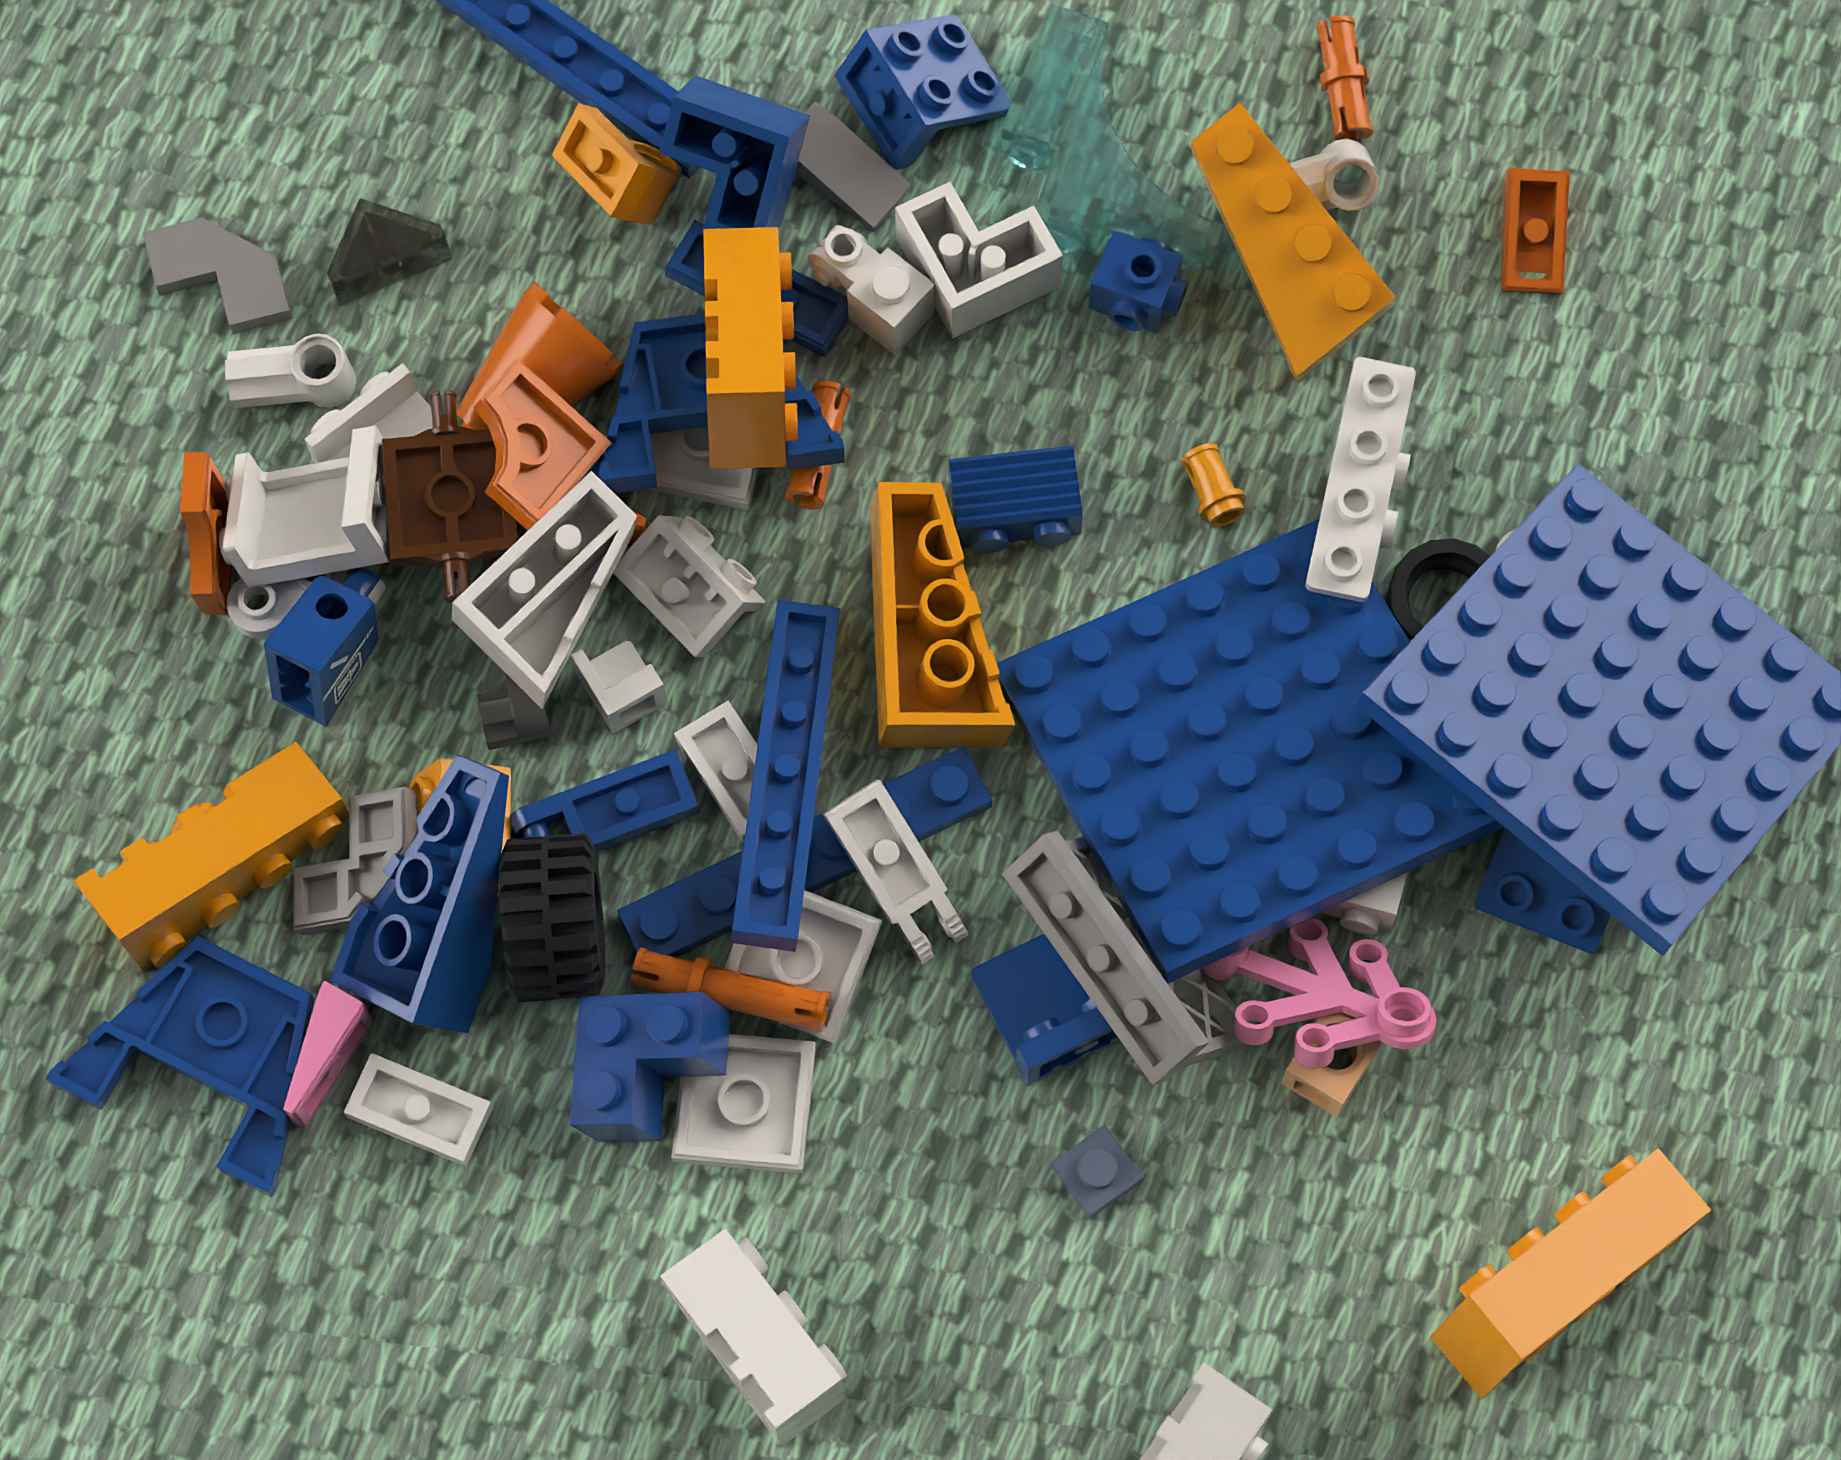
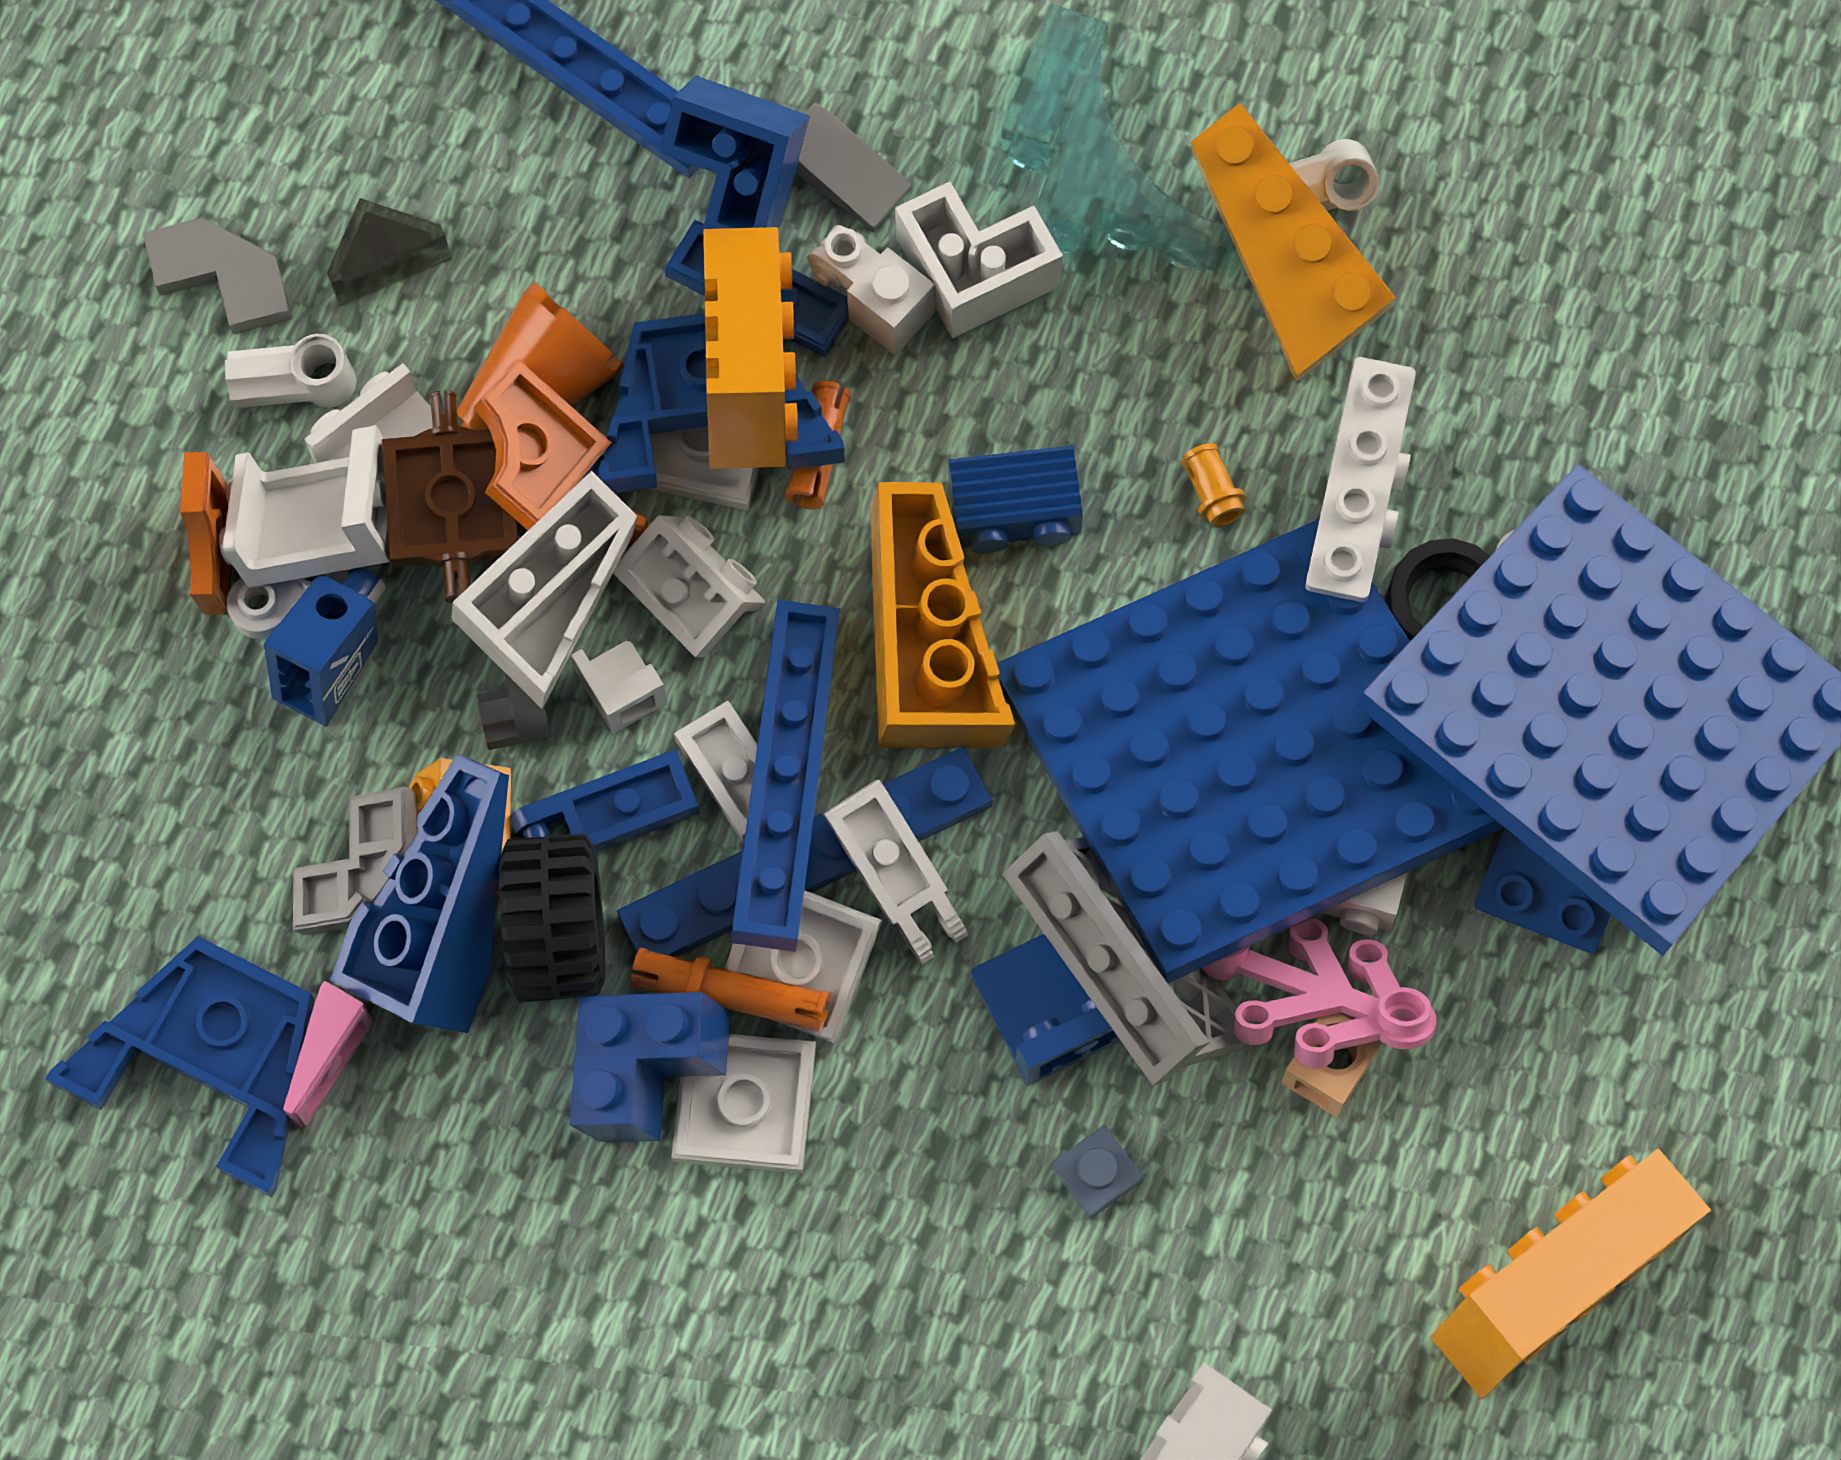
(216, 857): light orange wedge -> none
(418, 1109): white plate -> none
(619, 173): light orange plate -> none
(756, 1335): white wedge -> none
(916, 81): blue bracket -> none
(1138, 282): blue brick -> none
(1344, 78): orange pin -> none
(1534, 229): orange slope -> none

